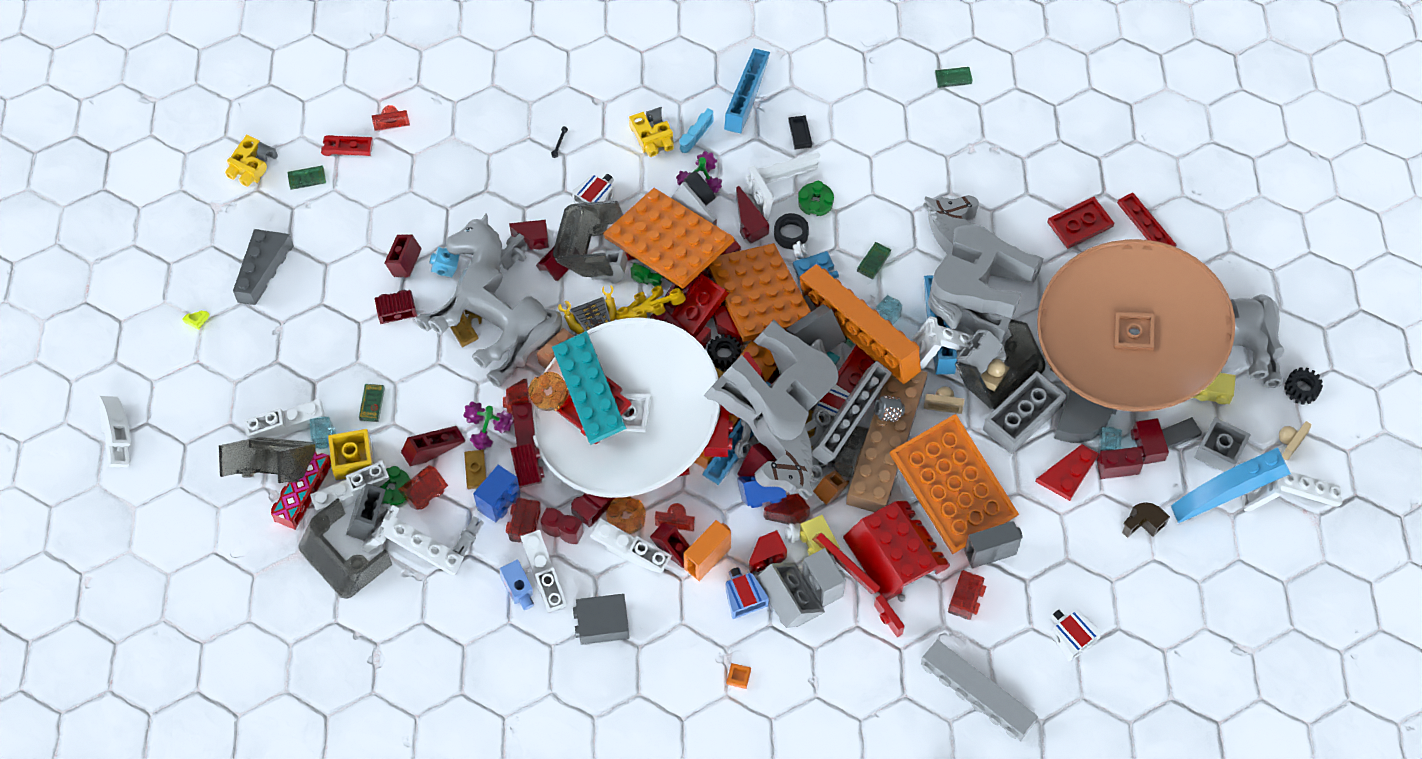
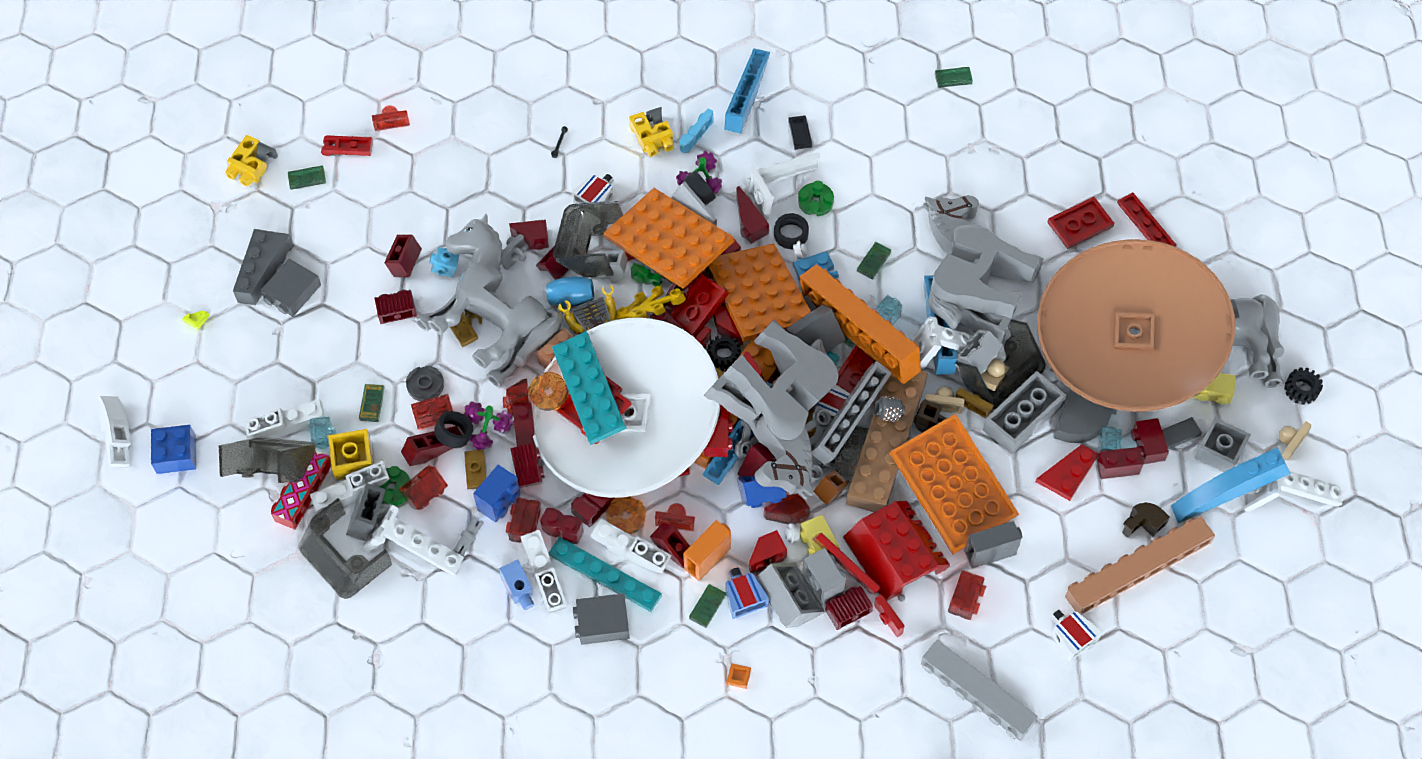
(173, 449): none -> blue brick
(290, 287): none -> dark grey brick
(424, 383): none -> dark grey tile
(428, 411): none -> clear red brick
(448, 438): none -> black tyre
(572, 289): none -> dark azure piece
(605, 574): none -> teal plate
(707, 606): none -> clear green tile
(848, 607): none -> dark red brick
(928, 416): none -> dark brown brick
(975, 403): none -> pearl gold plate
(1140, 565): none -> nougat brick

